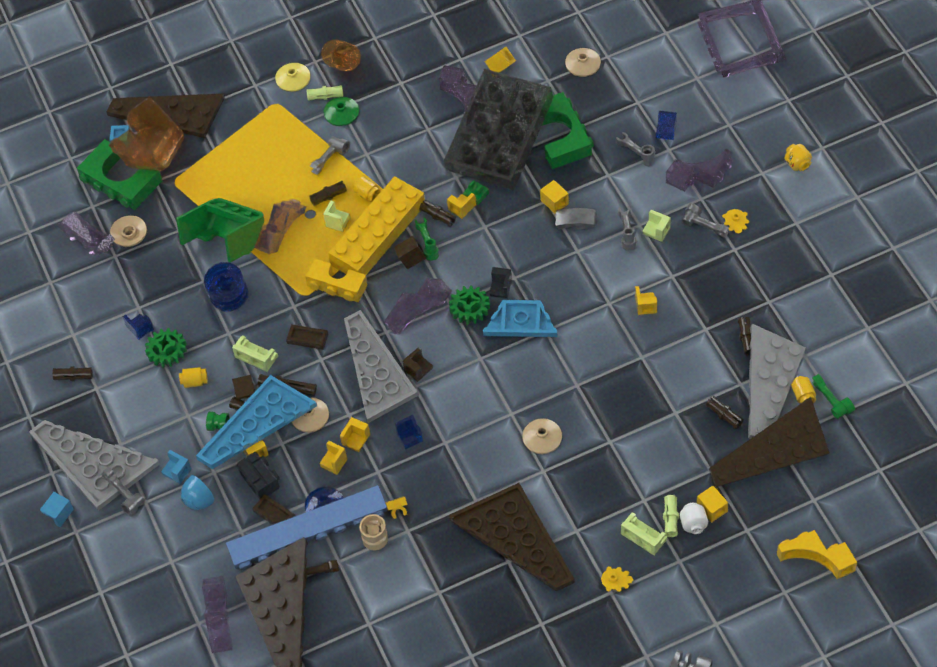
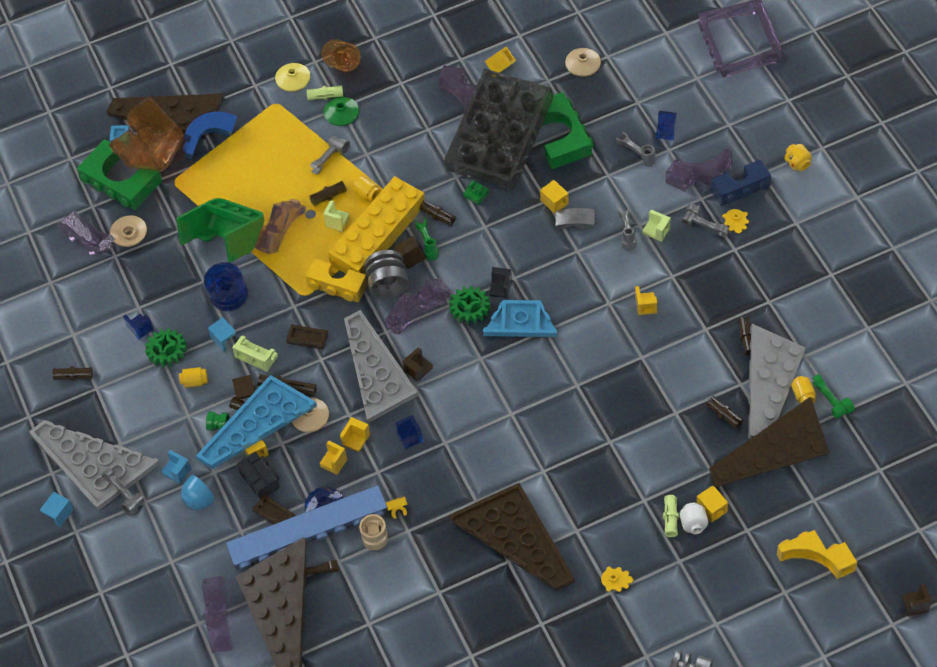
(207, 123): none -> blue arch
(221, 332): none -> dark azure panel
(386, 274): none -> flat silver wheel
(462, 205): yellow panel -> none
(545, 442): tan dish -> none
(642, 534): yellowish green hinge -> none
(728, 190): none -> dark blue arch
(917, 602): none -> dark brown panel

